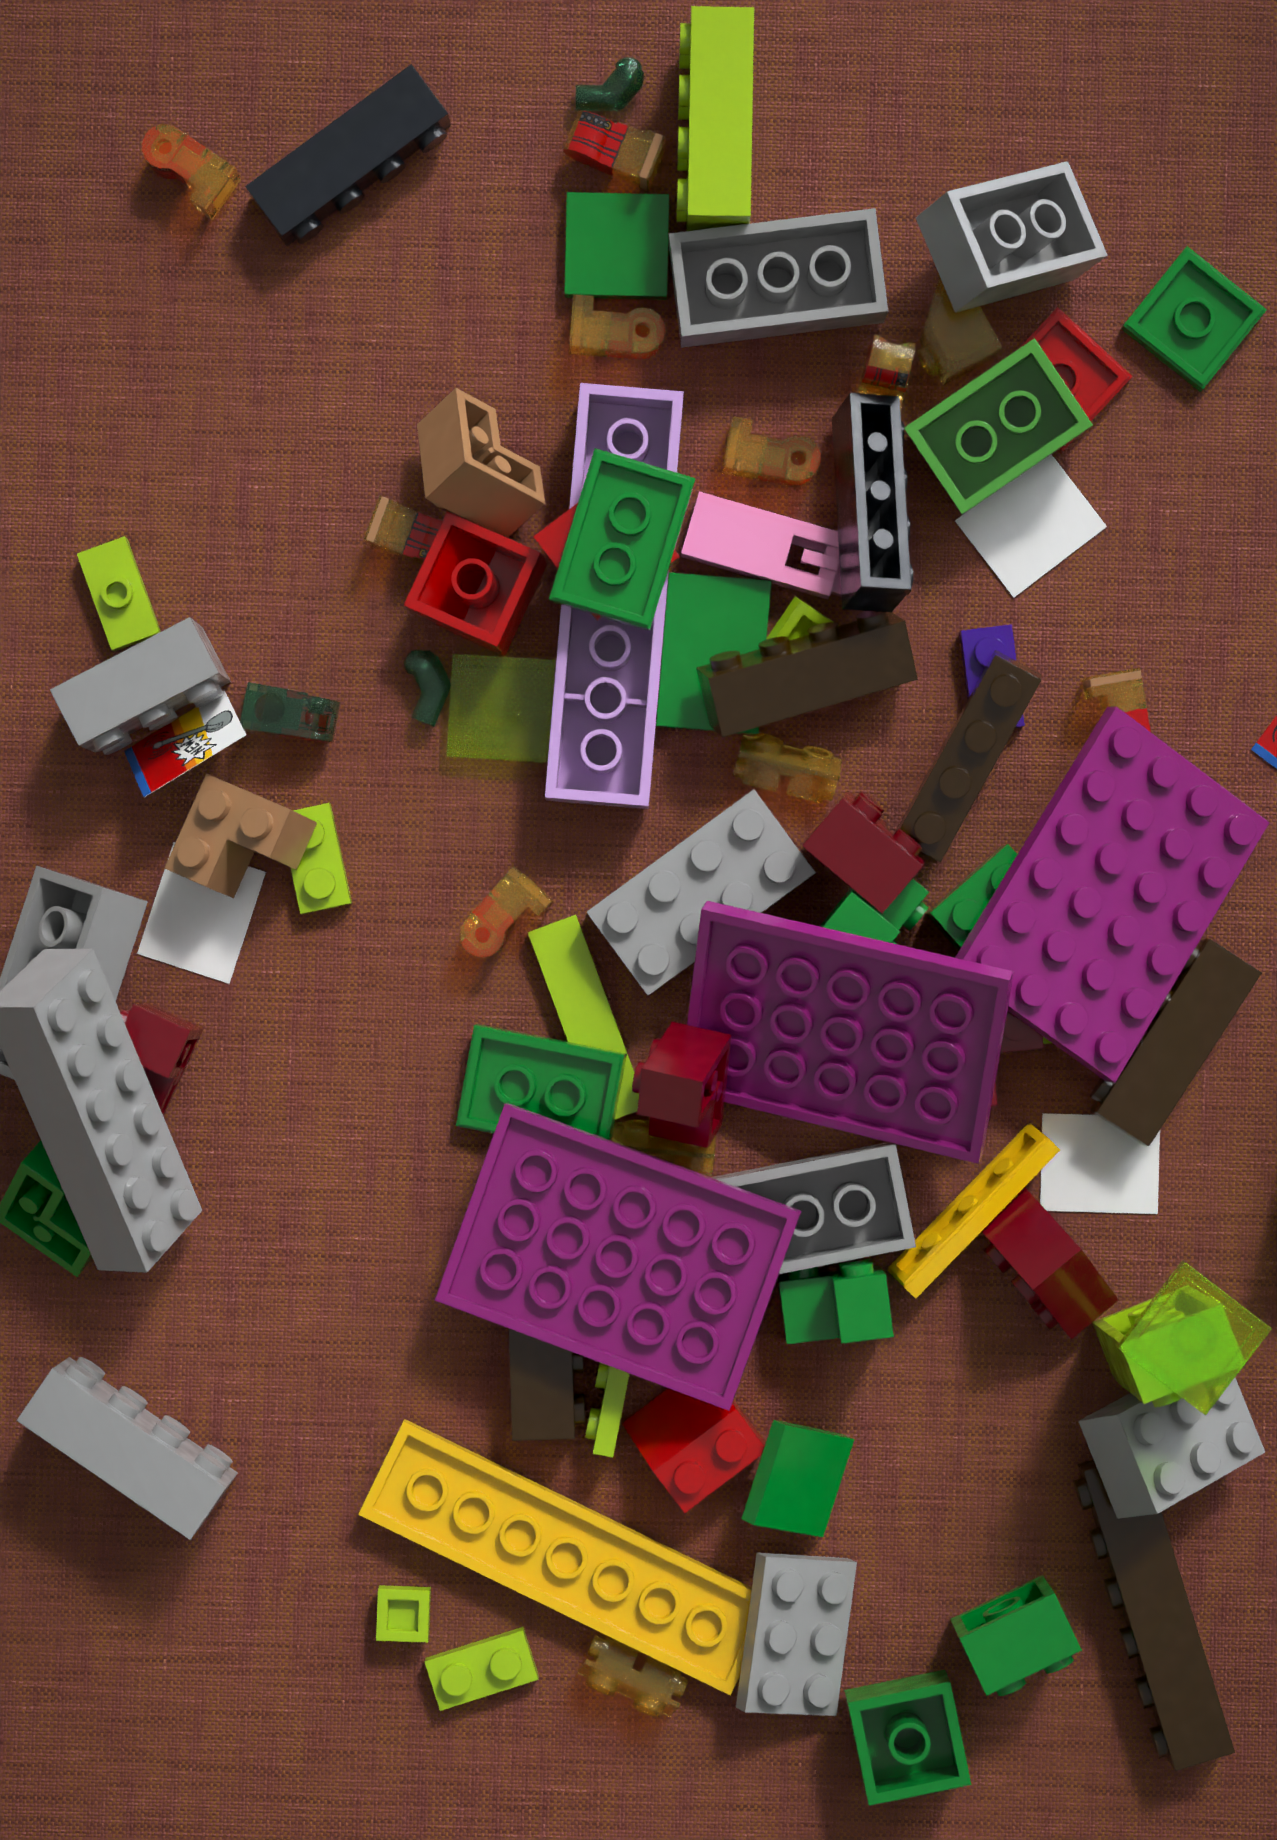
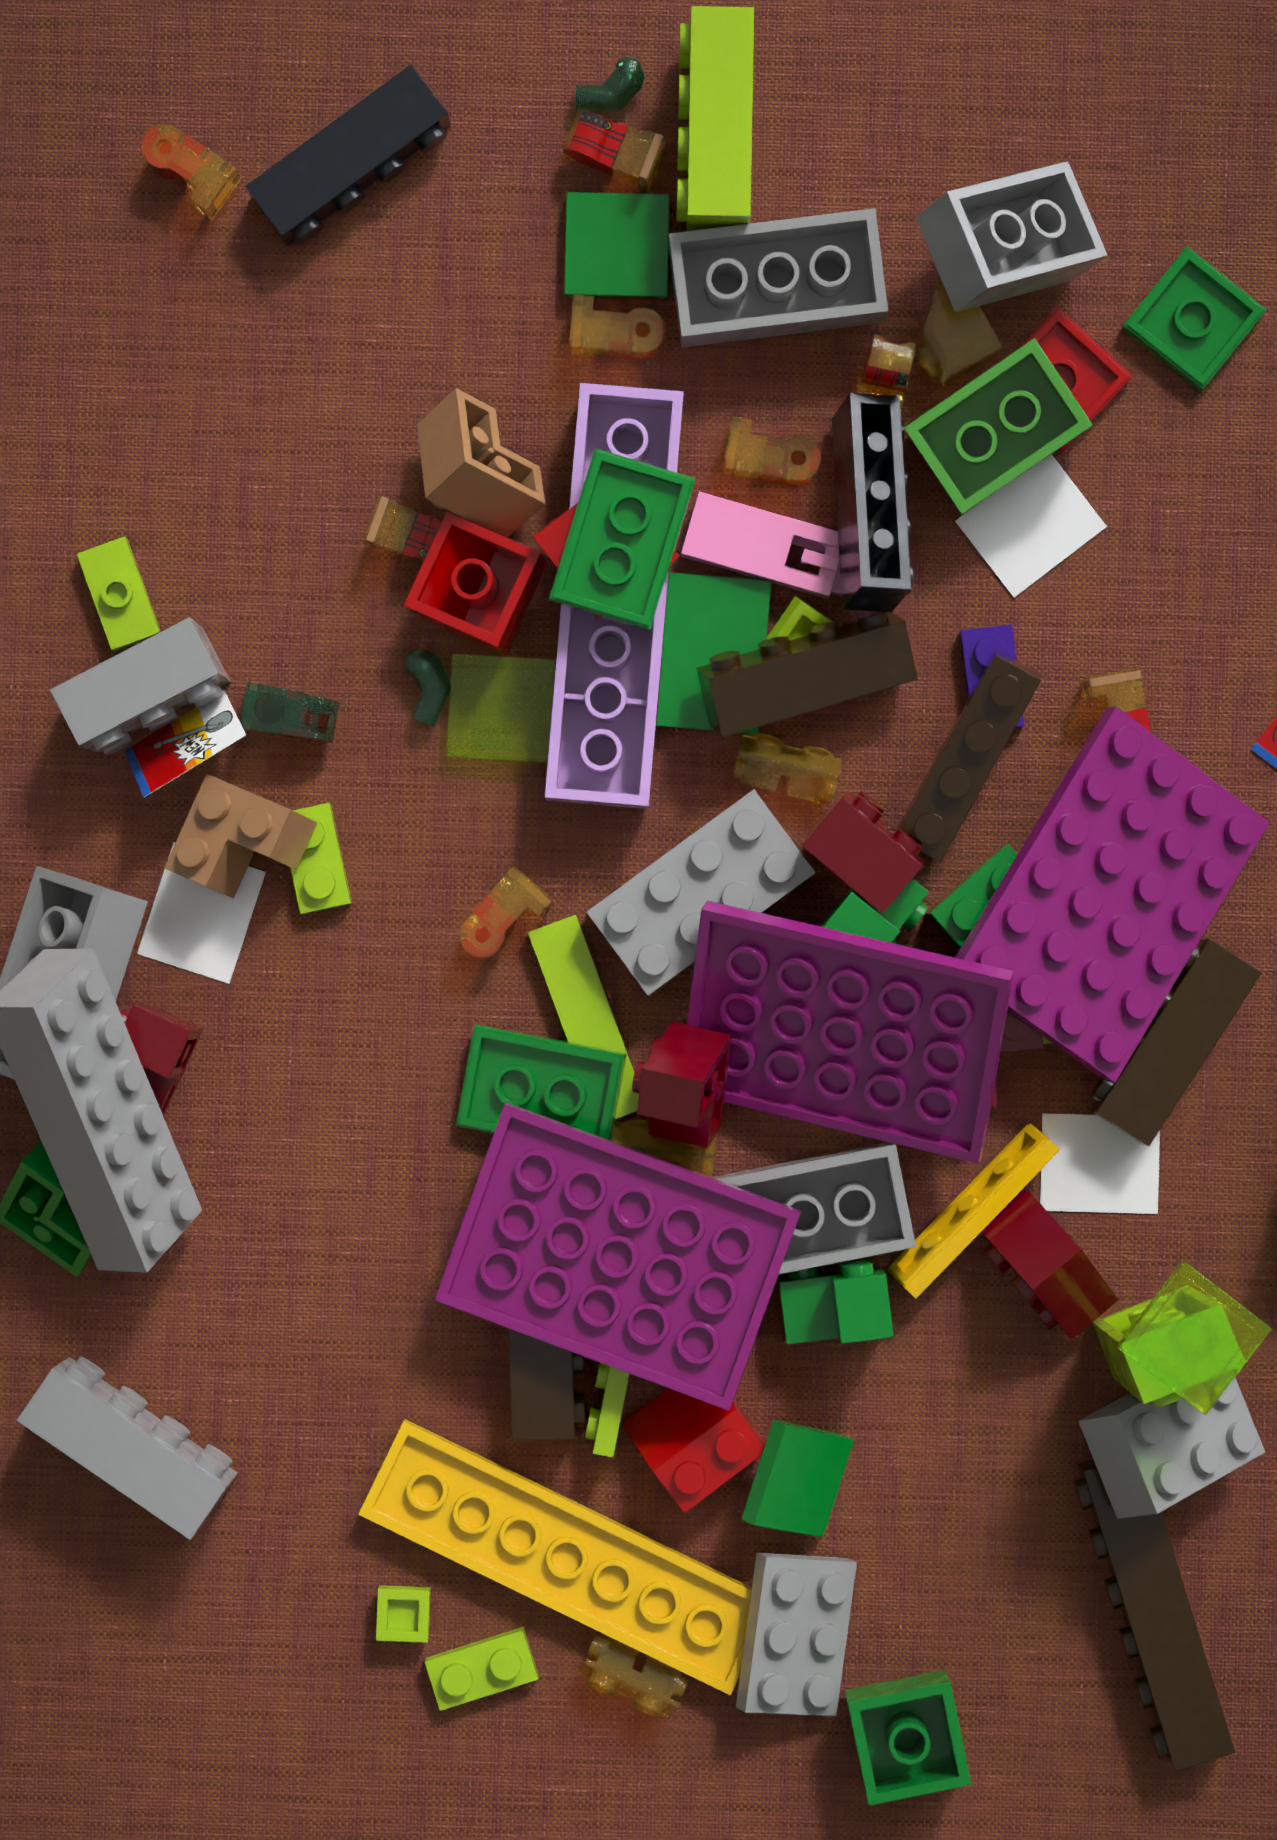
(1016, 1637): green brick -> none

